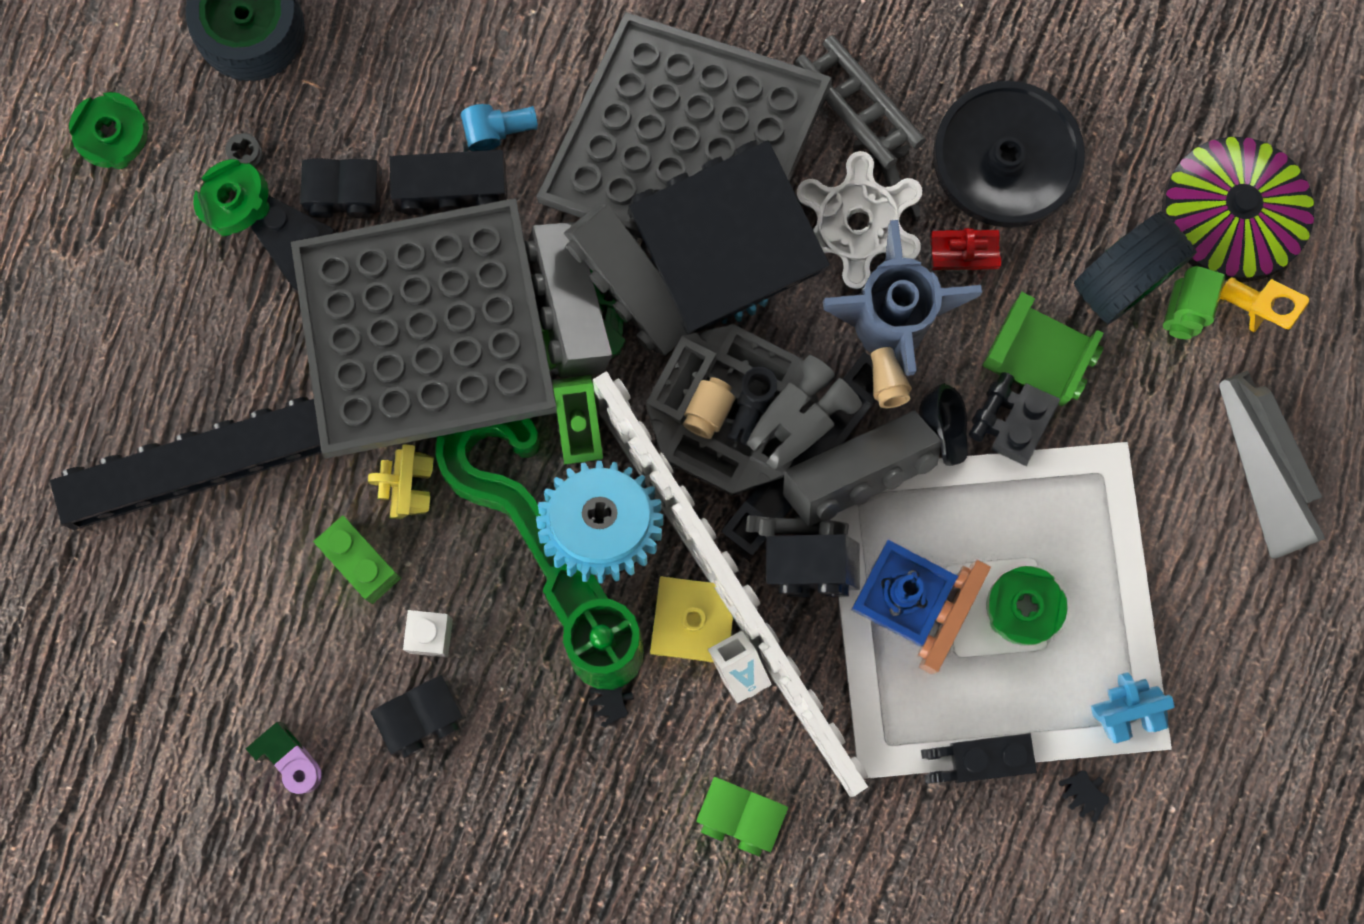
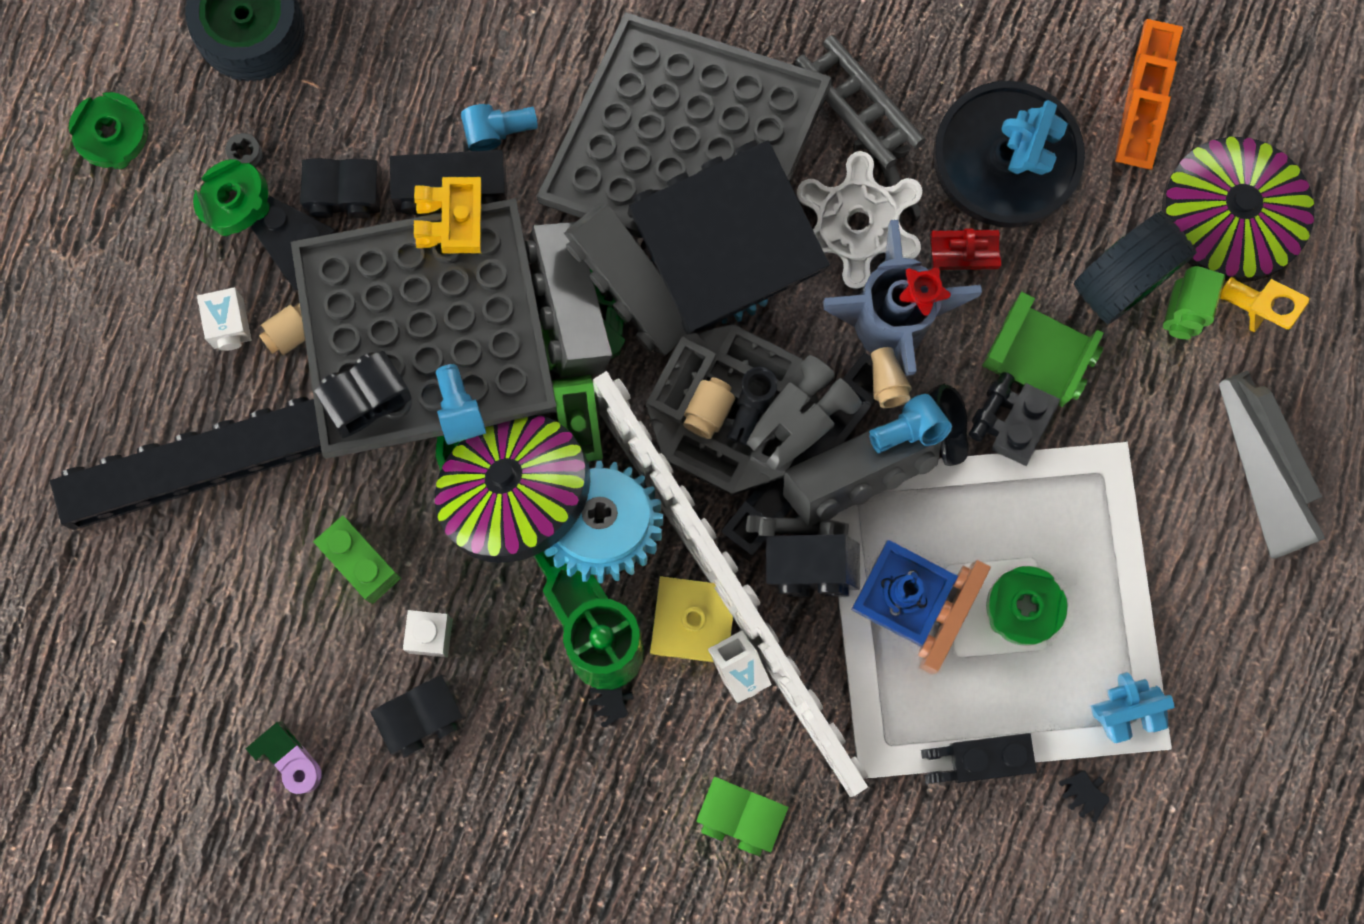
(224, 319): none -> white brick
(284, 330): none -> tan brick
(363, 393): none -> black brick
(406, 465): light yellow hips -> none
(458, 413): none -> dark azure pin
(461, 215): none -> yellow plate
(512, 489): none -> dish
(919, 421): none -> dark azure pin
(929, 279): none -> red plate
(1029, 135): none -> dark azure hips
(1148, 94): none -> orange slope

